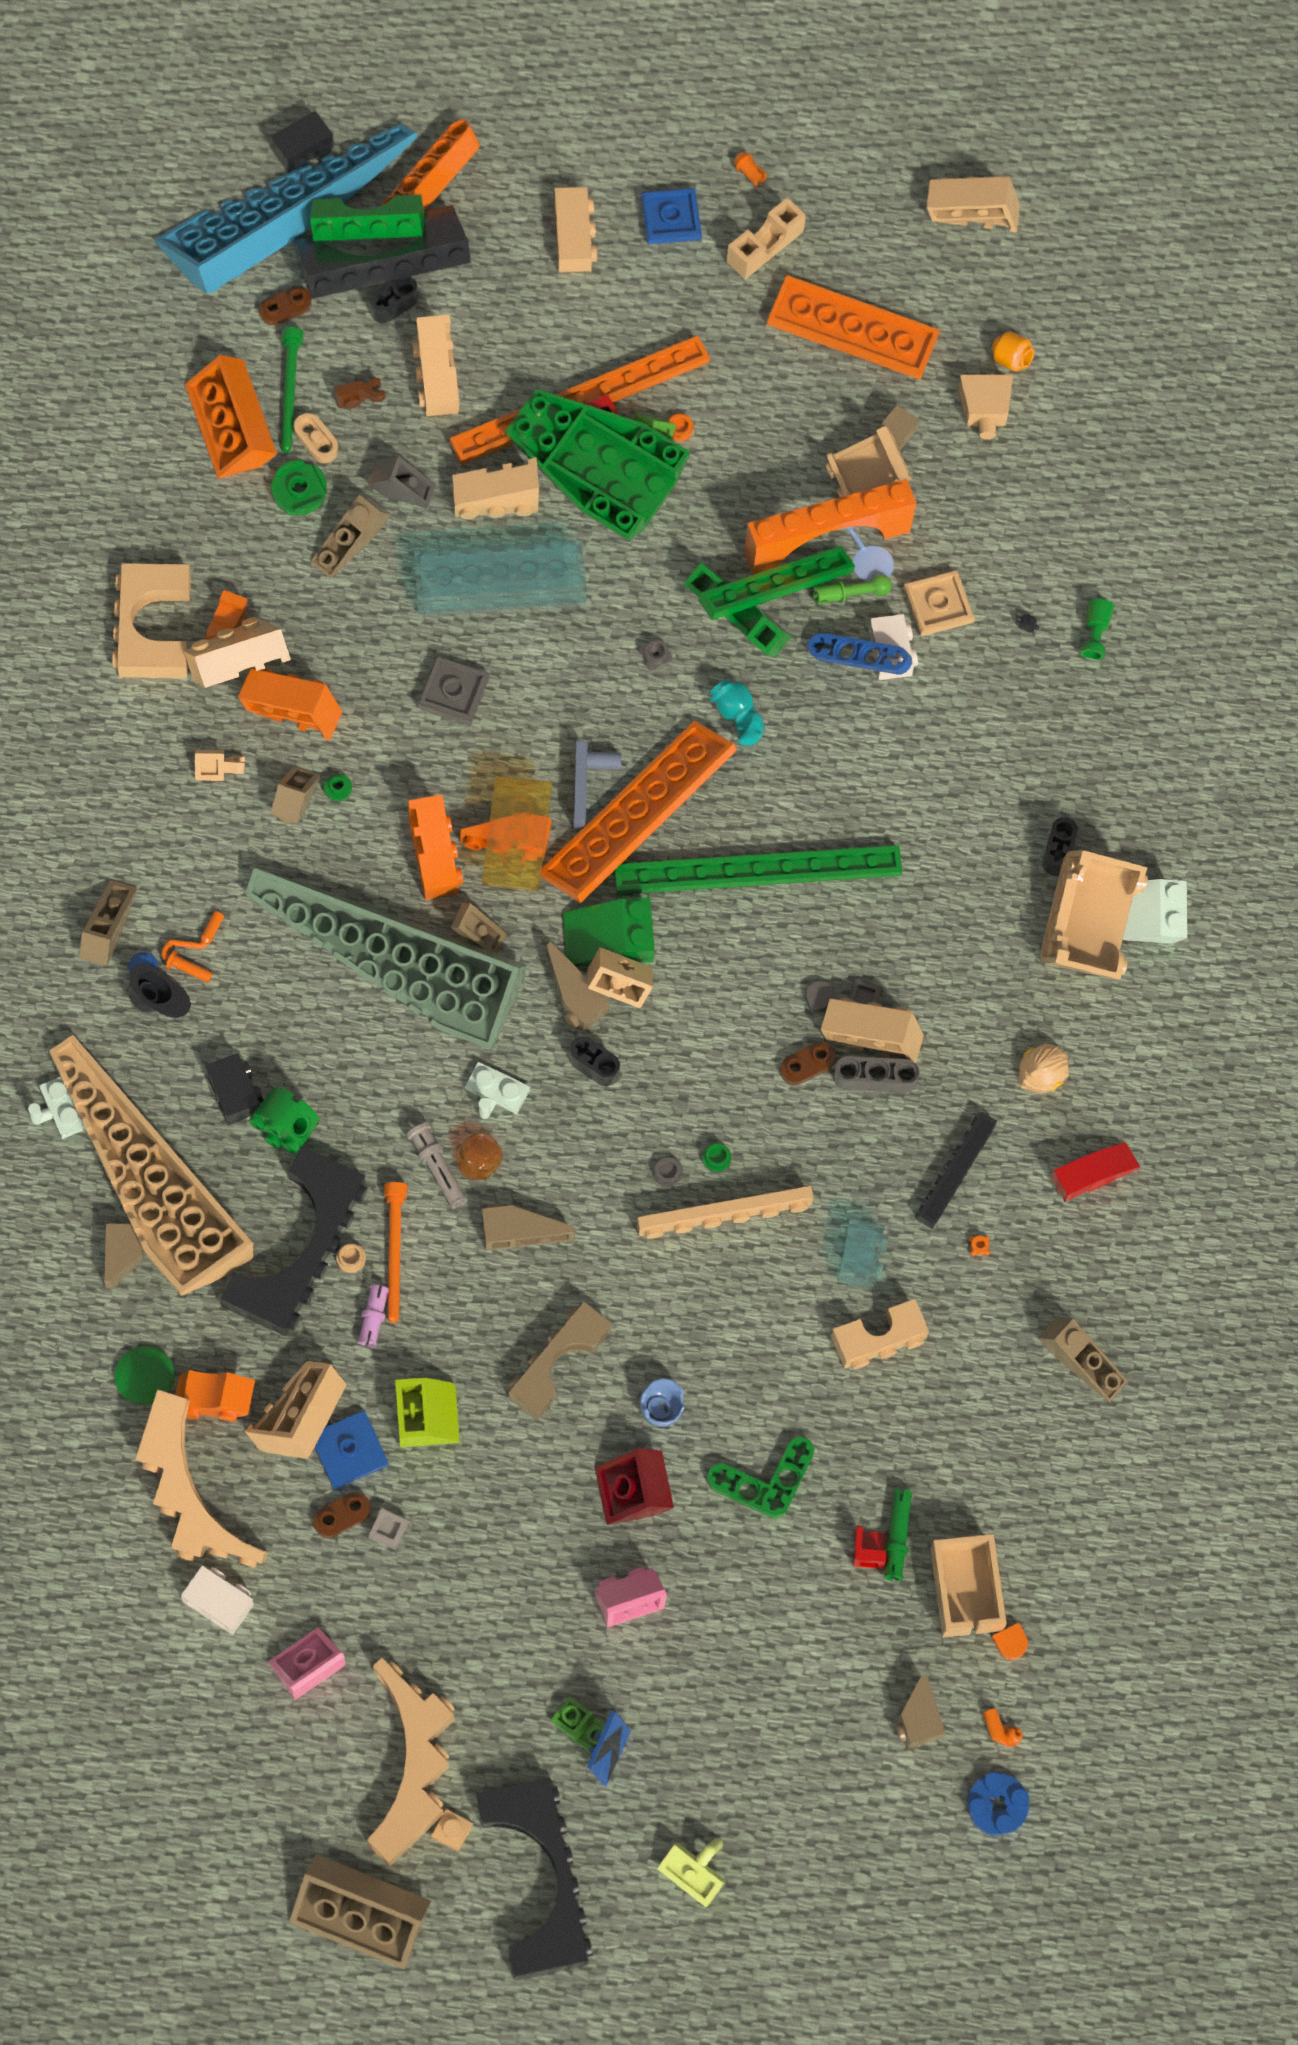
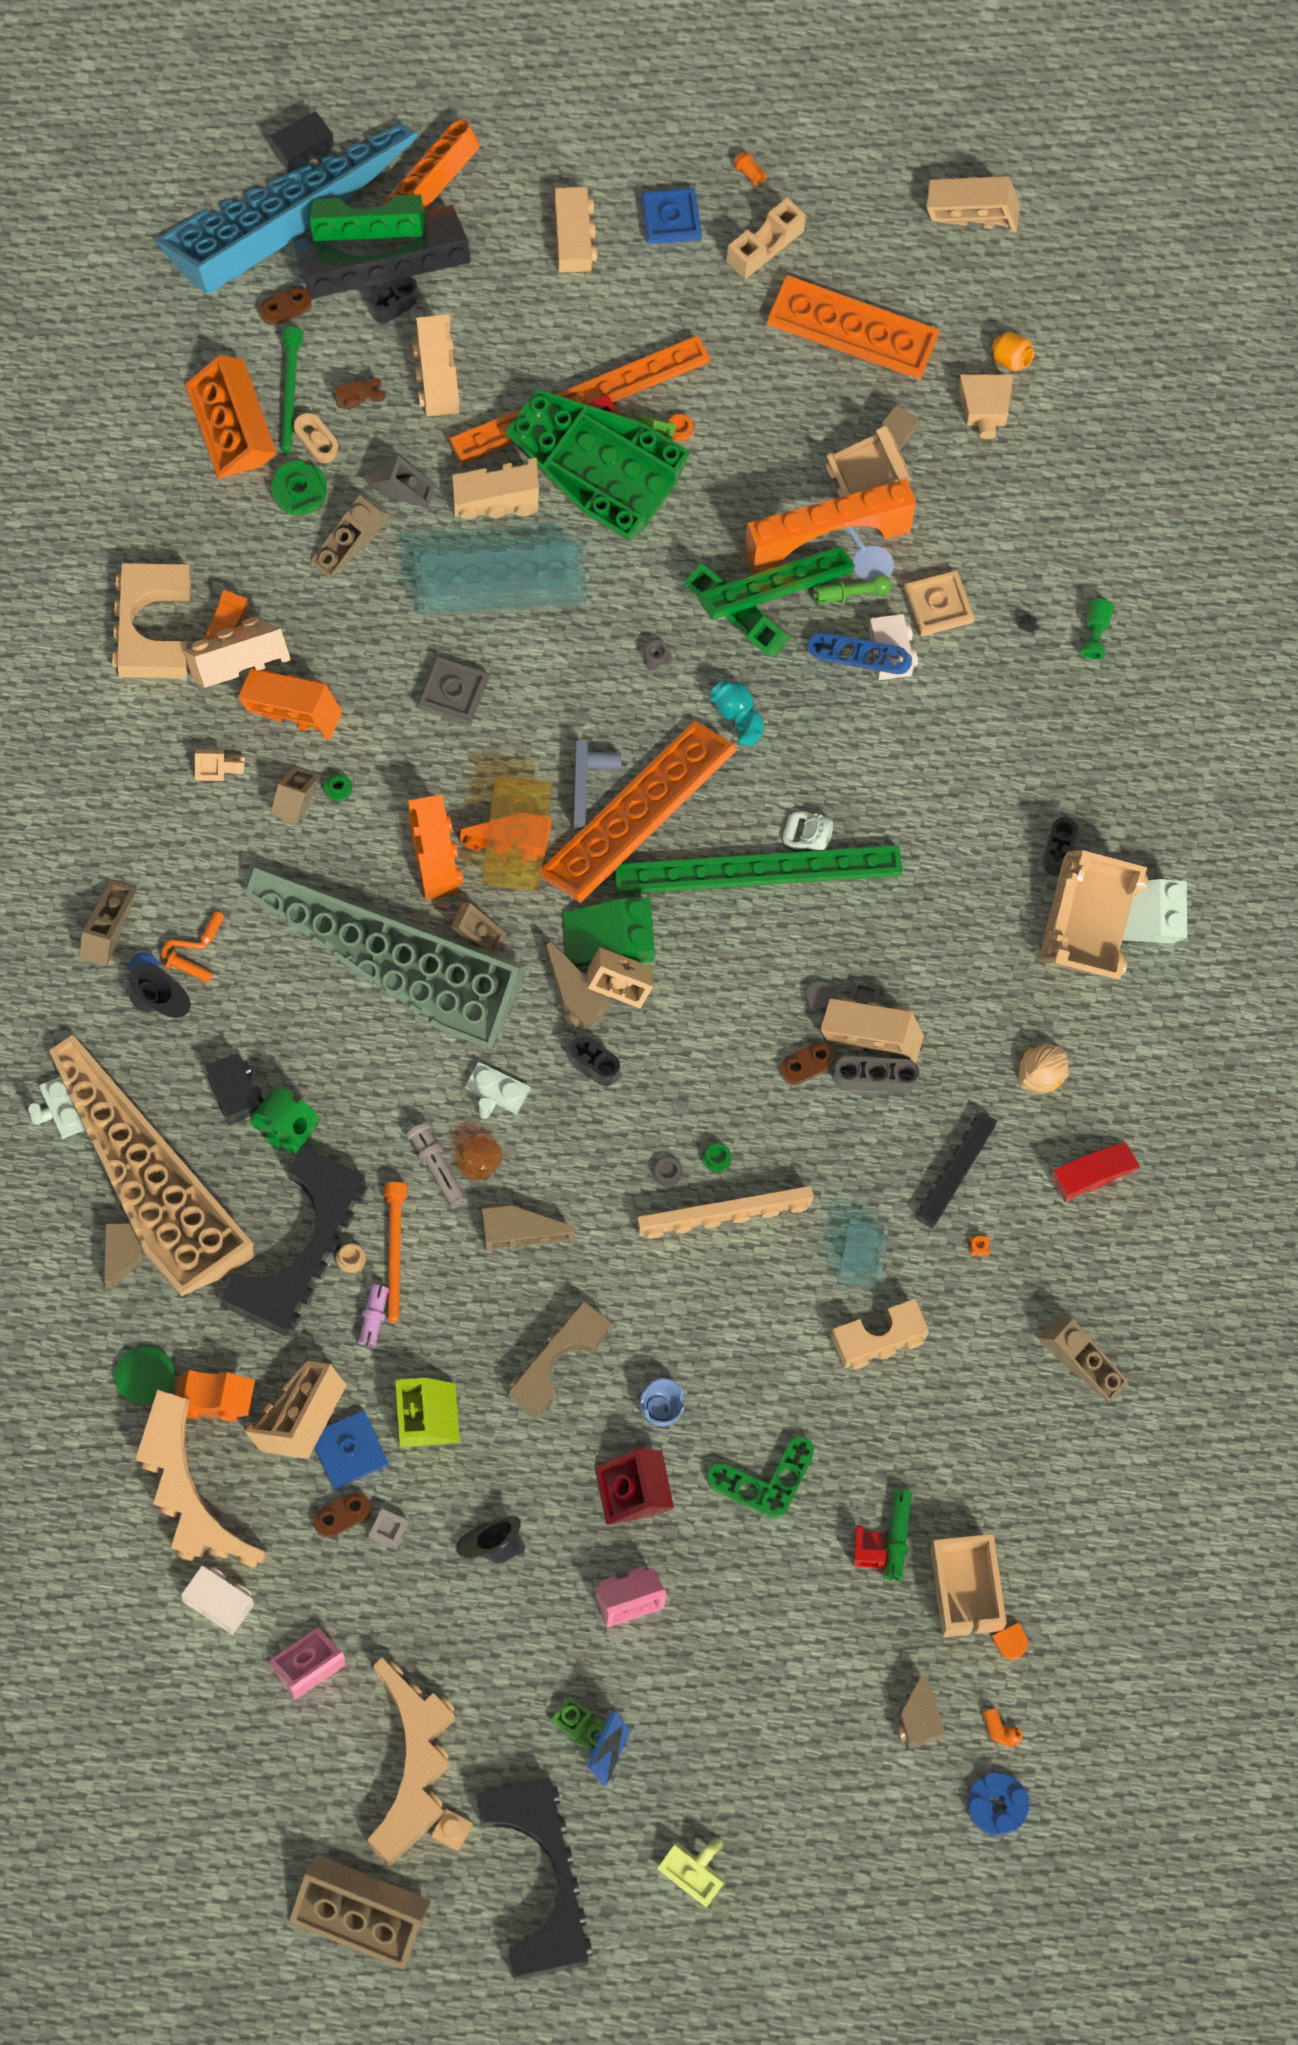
(494, 1540): none -> black piece
(815, 835): none -> light aqua piece

